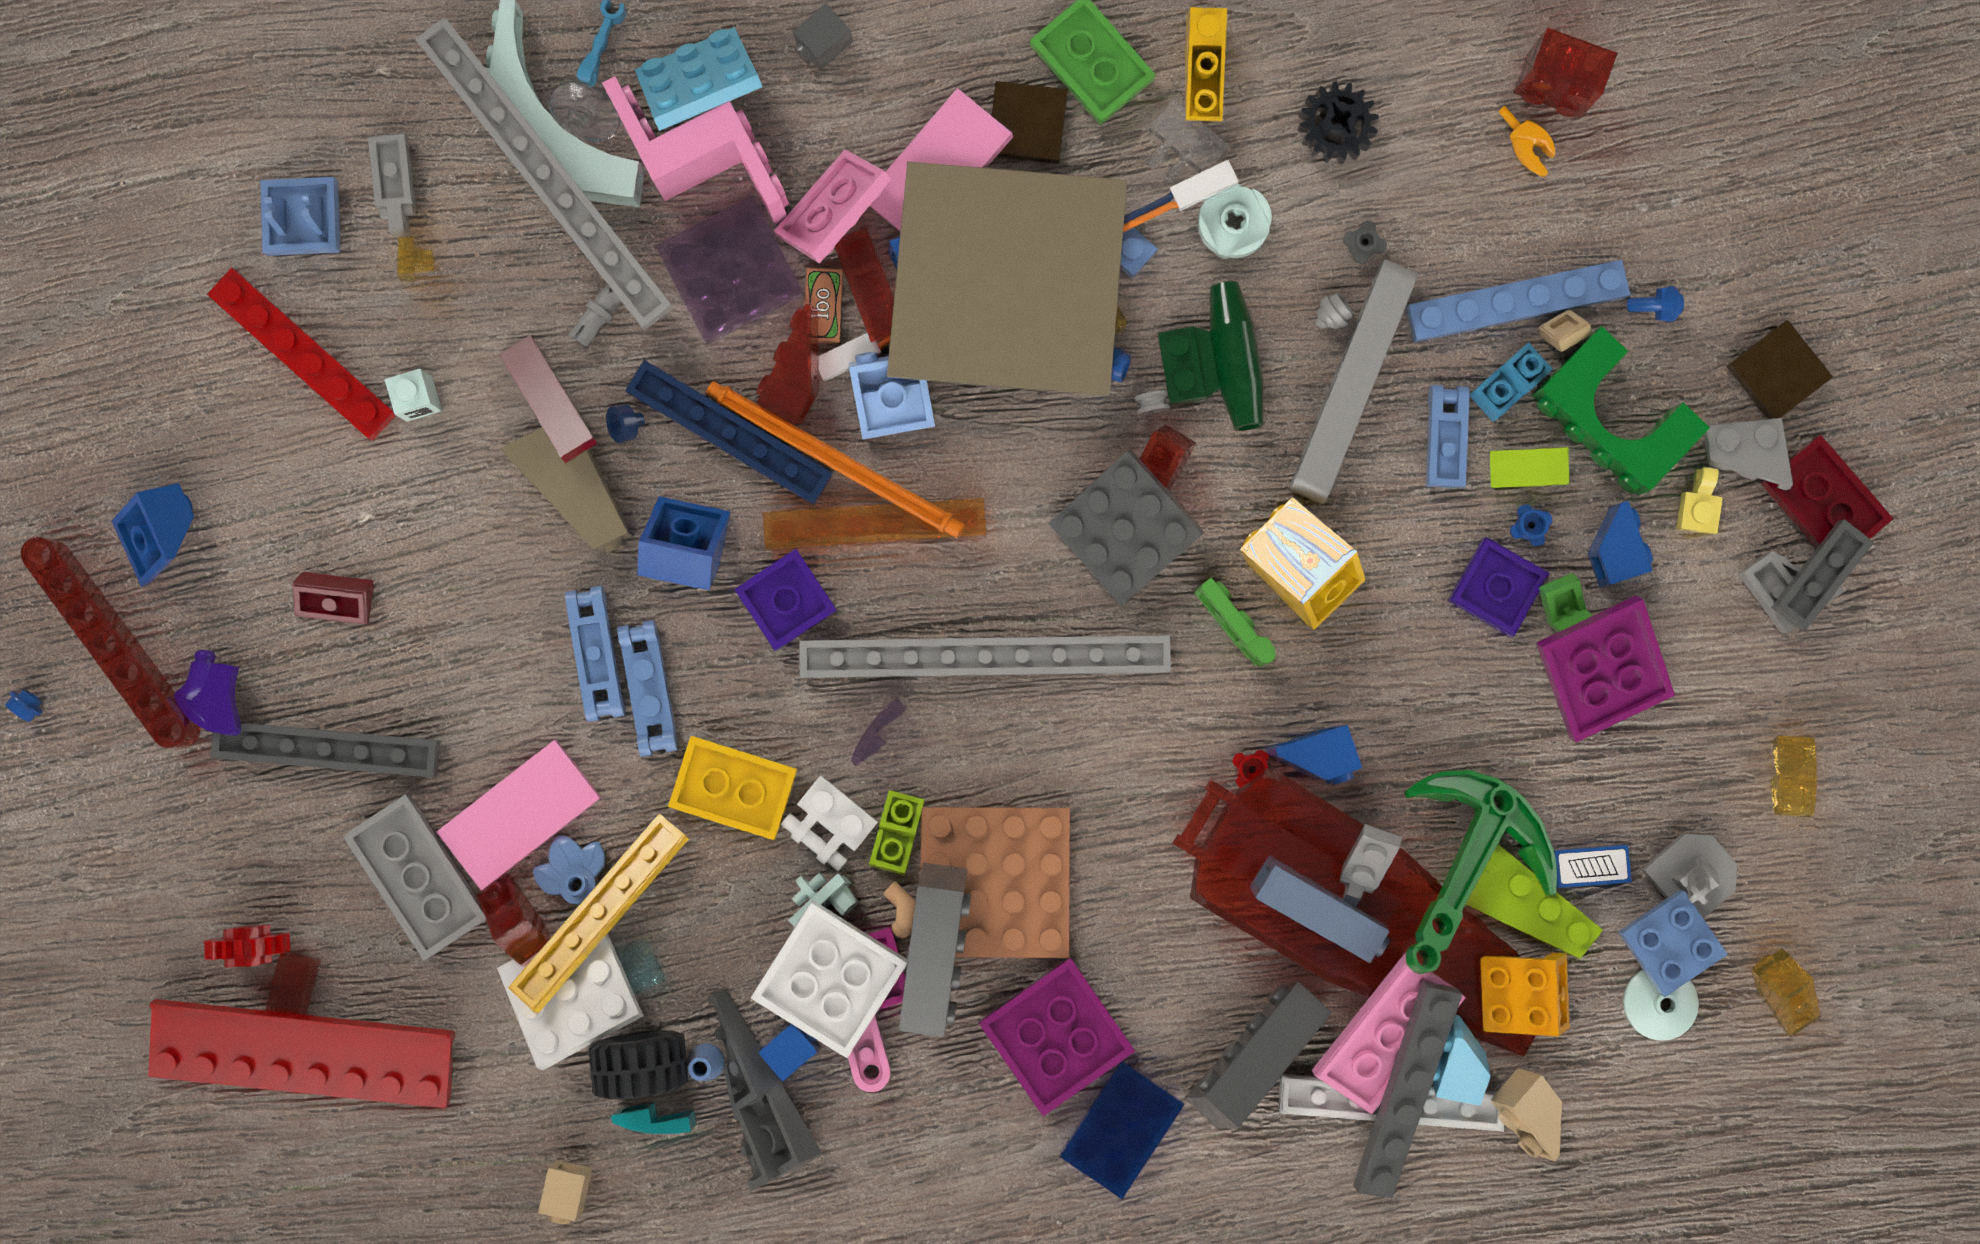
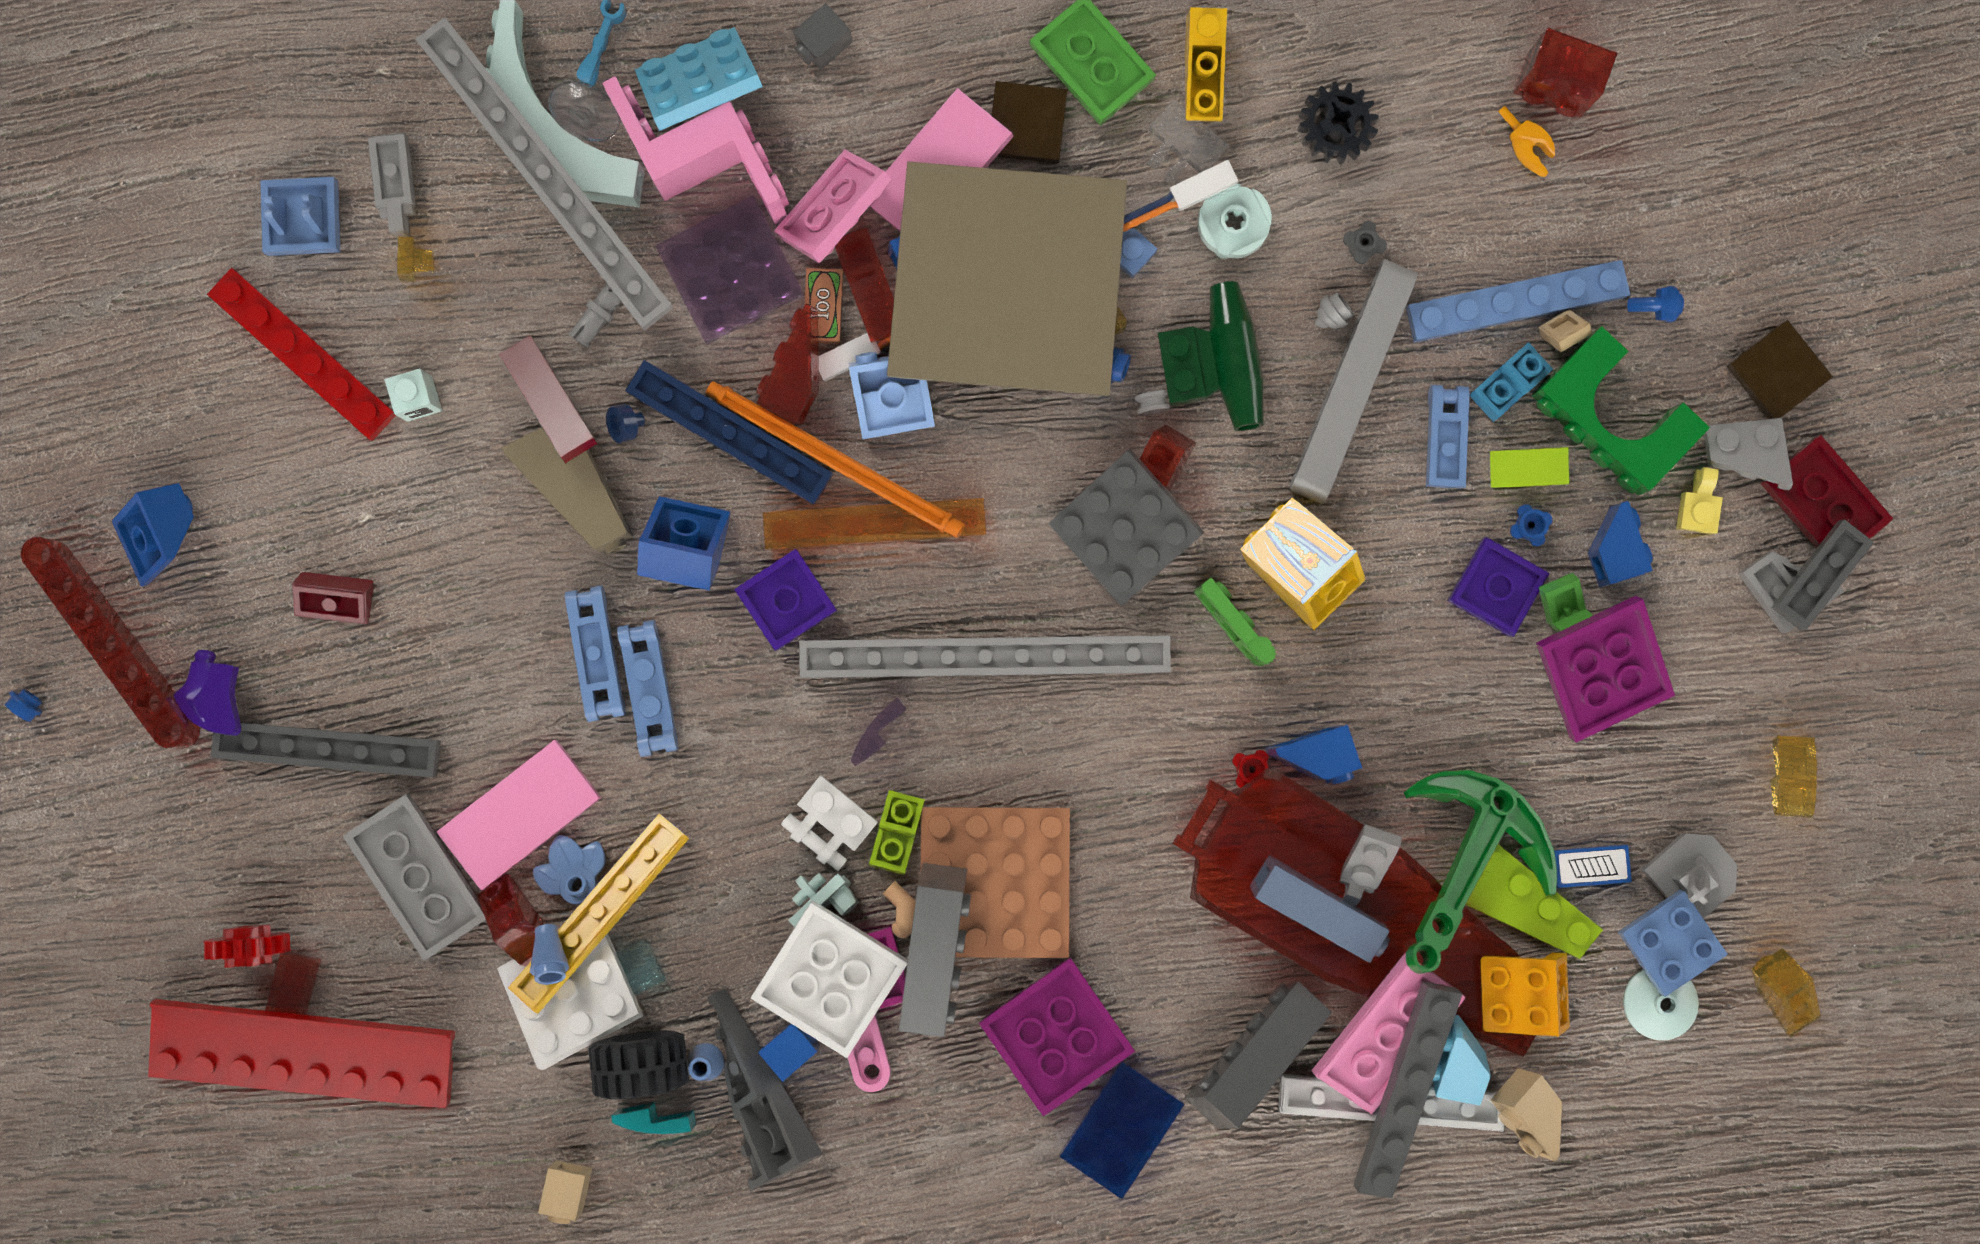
(548, 956): none -> medium blue cone
(733, 787): yellow plate -> none

